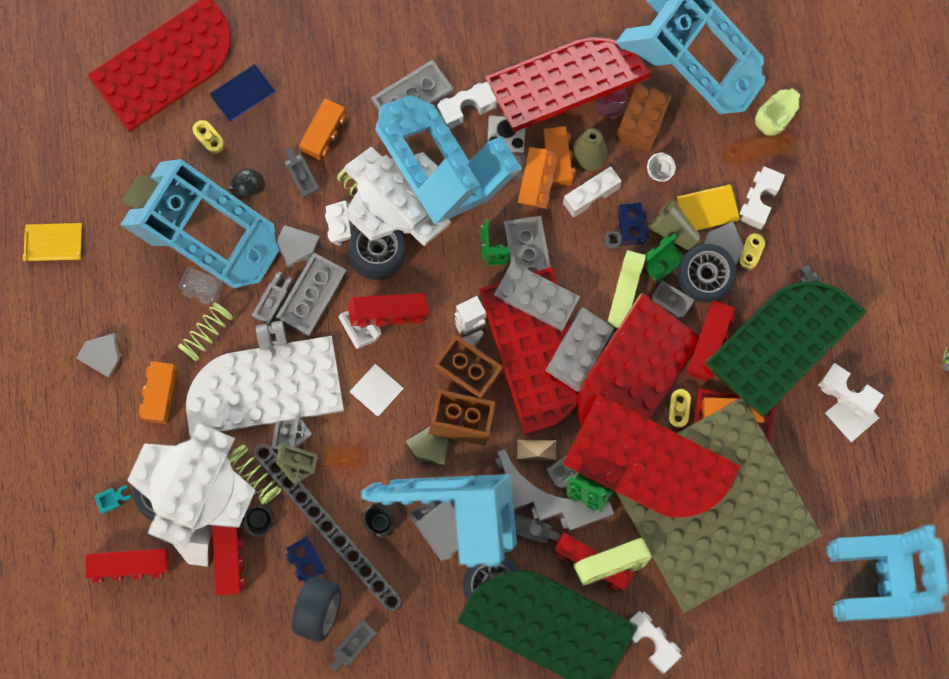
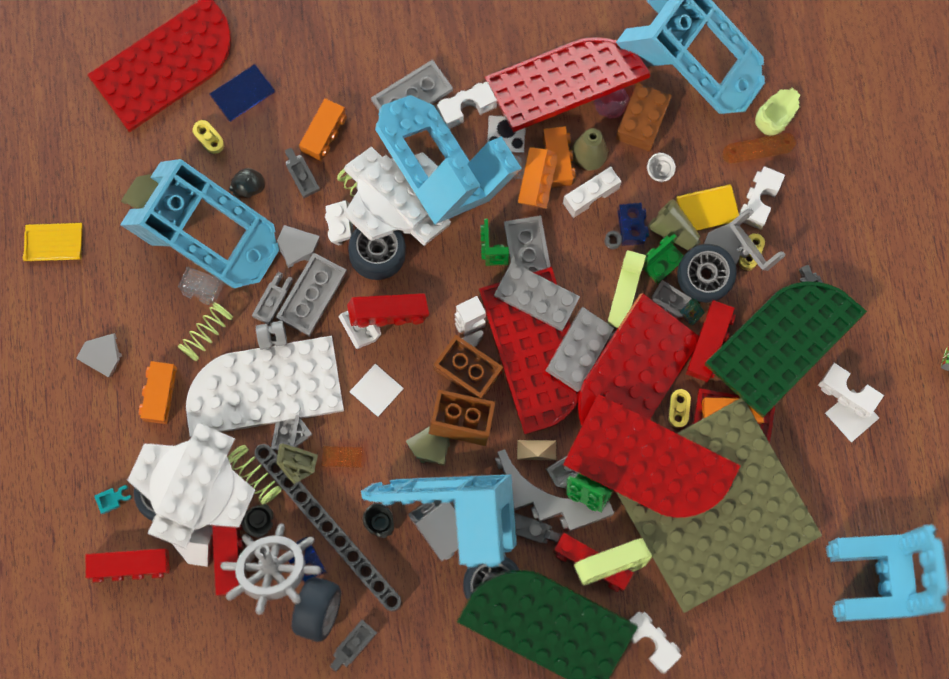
(270, 568): none -> light grey piece
(692, 311): none -> clear green tile
(749, 247): none -> light grey piece

